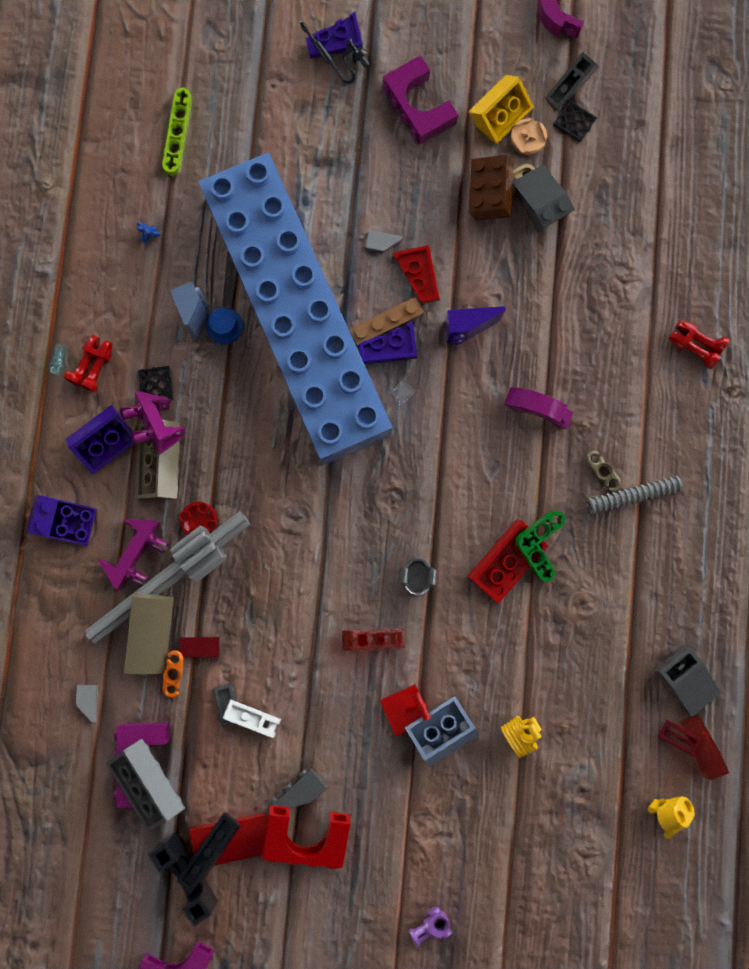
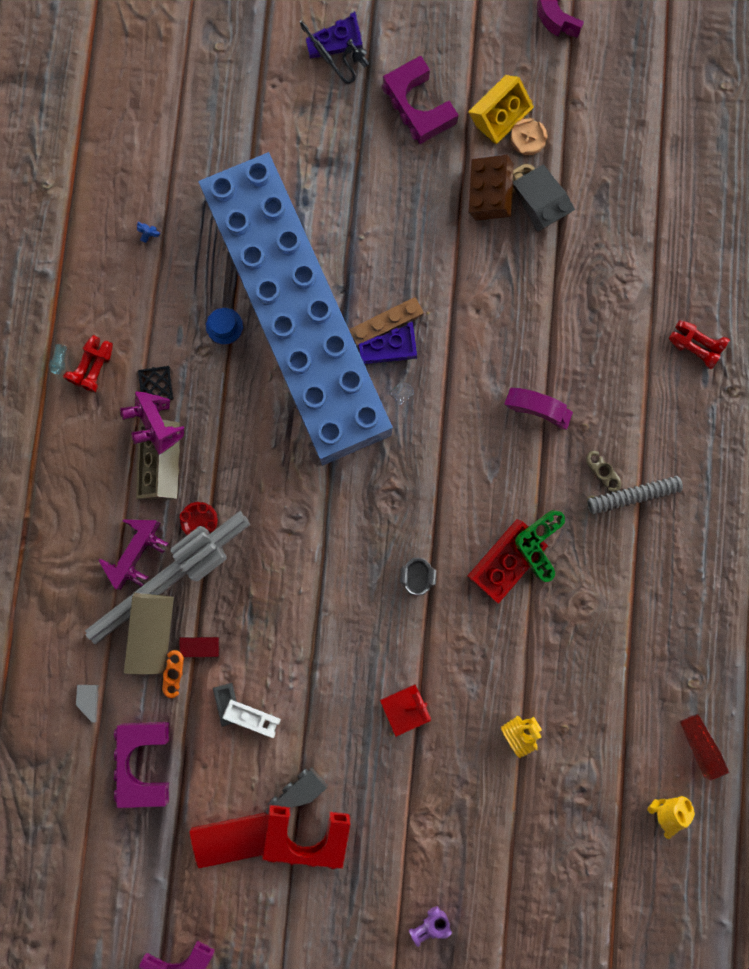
(61, 520): dark purple slope -> none
(101, 439): dark purple slope -> none
(145, 785): dark grey slope -> none
(173, 124): lime beam -> none
(173, 855): black arch -> none
(191, 307): sand blue slope -> none
(208, 853): black plate -> none
(373, 639): clear red slope -> none
(381, 241): light grey tile -> none
(420, 272): red wing -> none
(443, 732): sand blue slope -> none
(467, 323): dark purple slope -> none
(572, 80): dark grey slope -> none
(587, 128): black window -> none
(688, 680): dark grey slope -> none
(696, 747): dark red tile -> none

